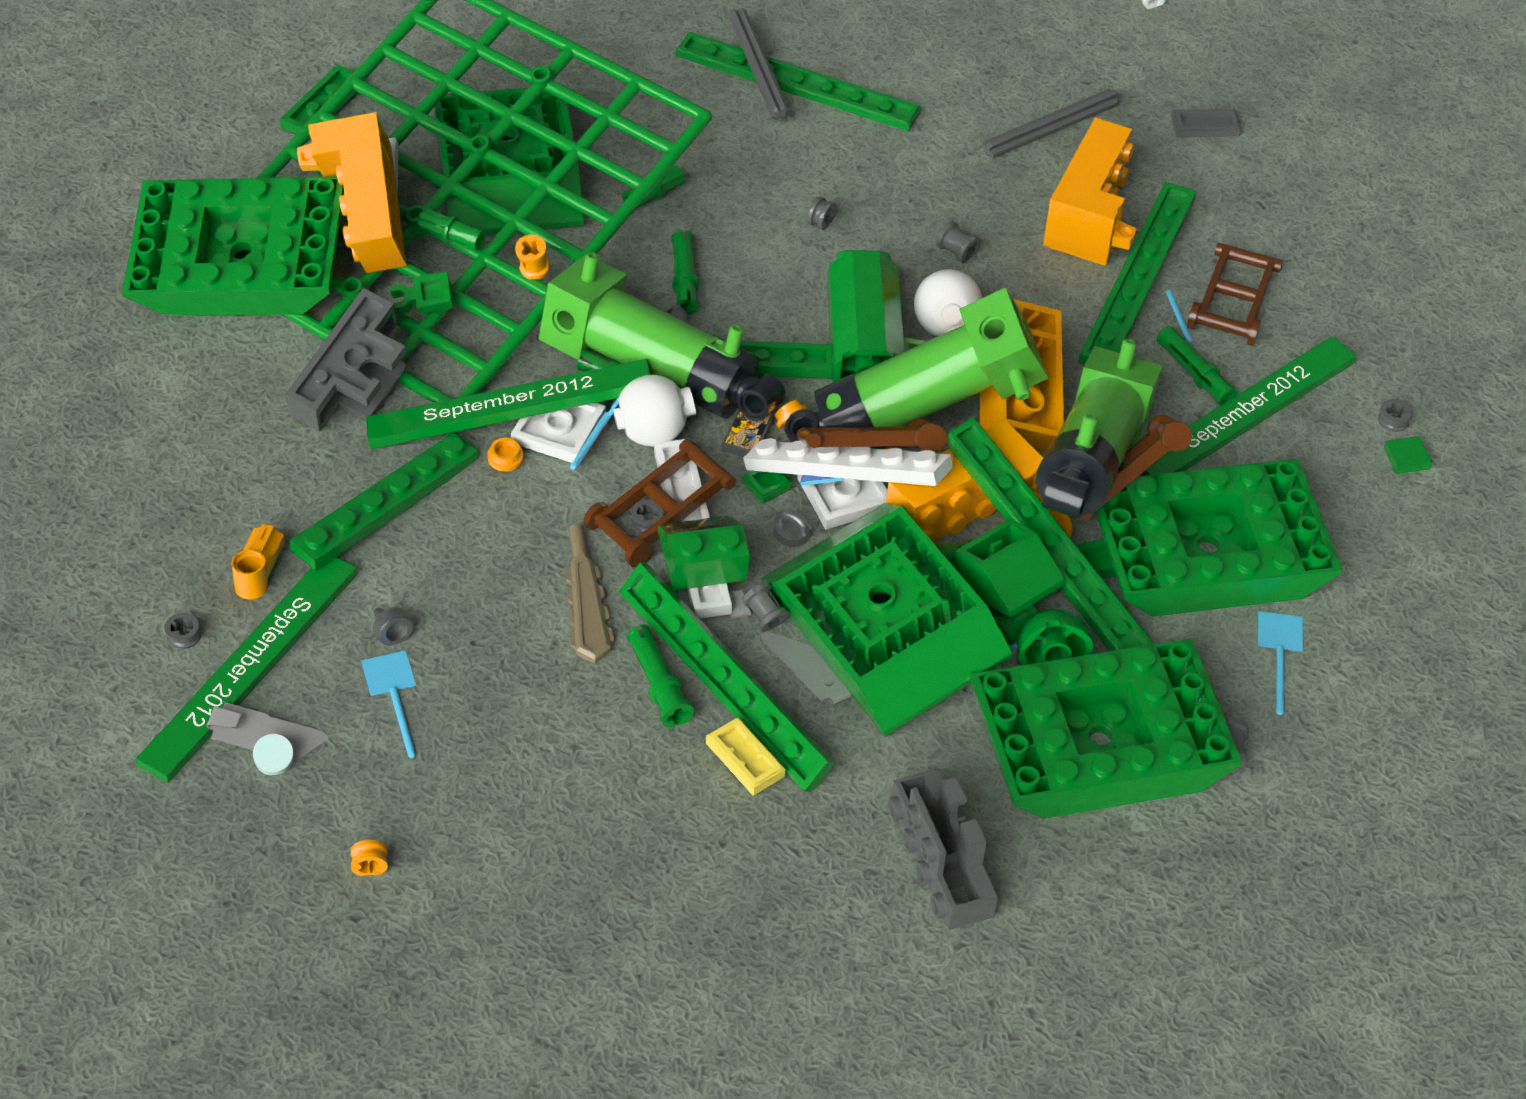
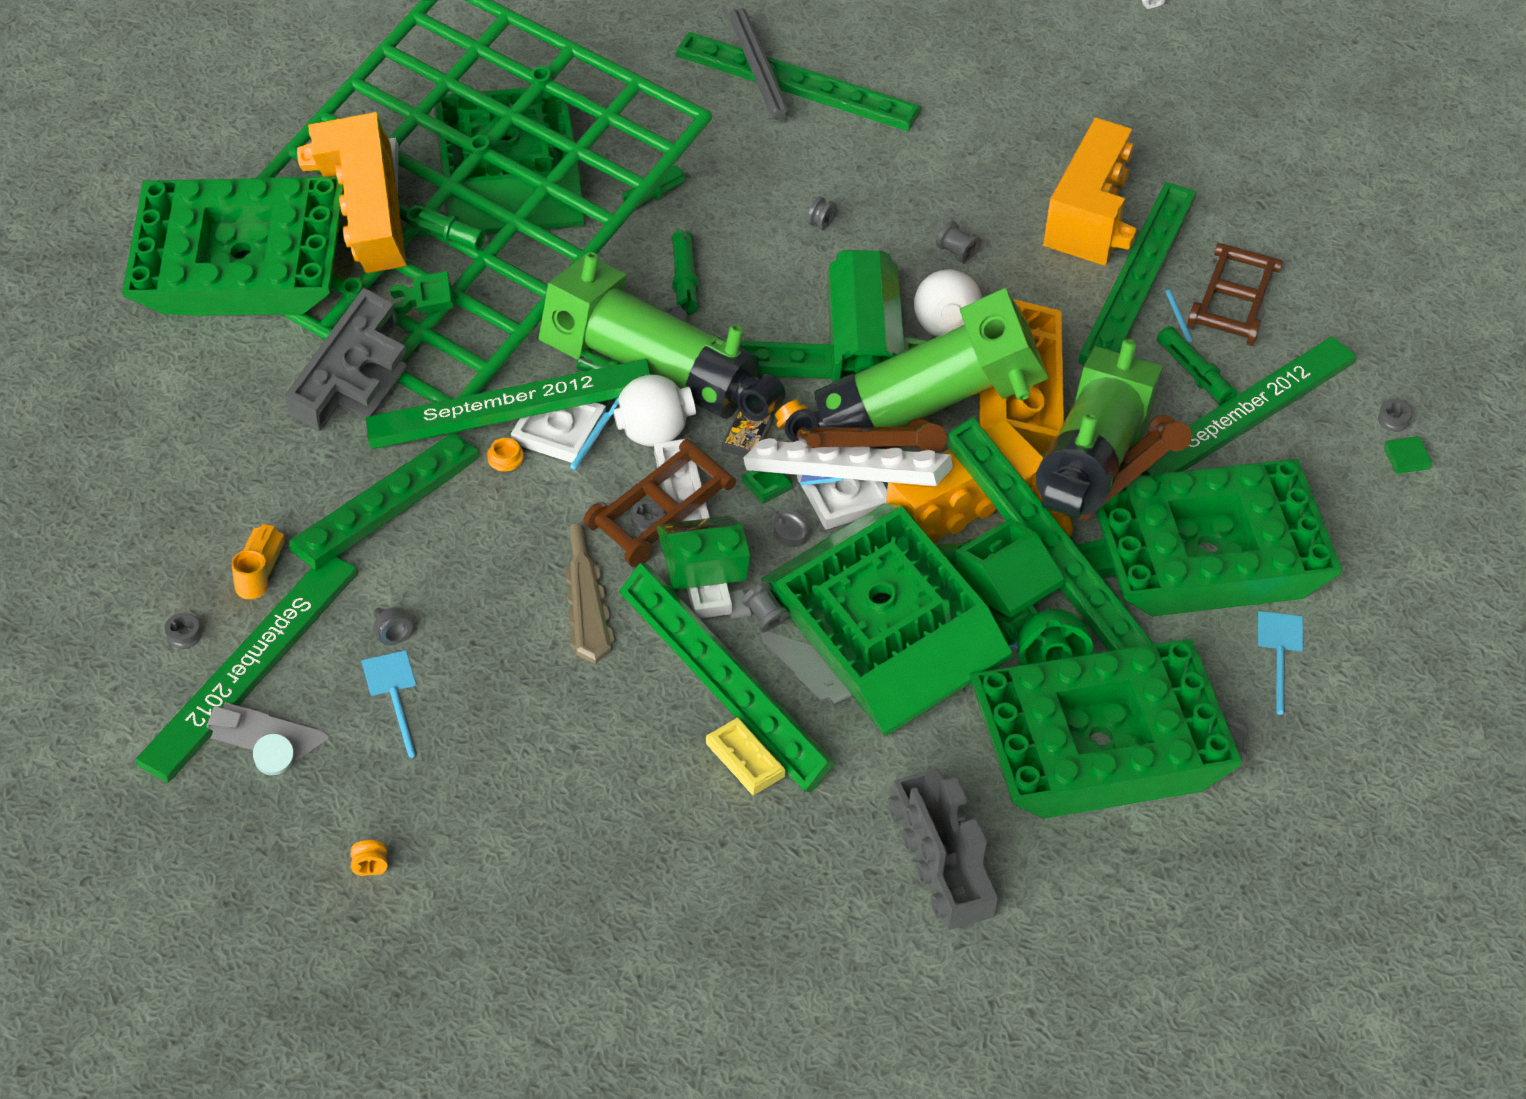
(314, 99): green plate -> none
(532, 255): light orange bush -> none
(664, 687): green pin -> none
(1050, 123): dark grey axle -> none
(1205, 123): dark grey tile -> none

